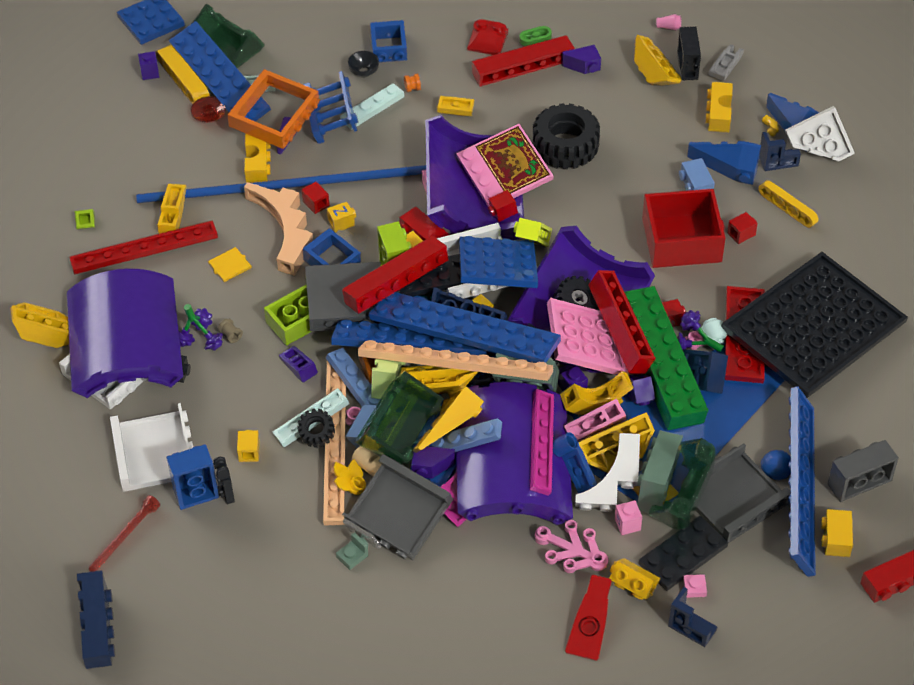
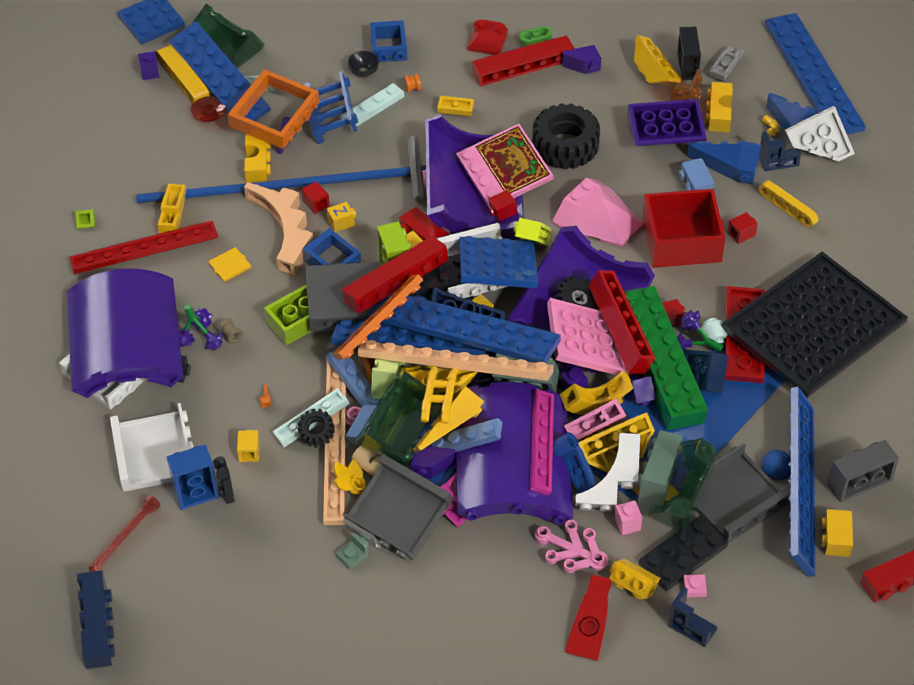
(40, 325): yellow wedge -> none
(265, 400): none -> orange hand
(300, 364): dark purple slope -> none
(373, 323): none -> orange plate
(415, 167): none -> light grey axle
(445, 399): none -> yellow piece
(598, 213): none -> bright pink wedge
(666, 122): none -> dark purple slope
(670, 22): bright pink cone -> none
(686, 92): none -> clear orange bracket
(694, 336): bright pink plate -> none
(812, 70): none -> blue plate

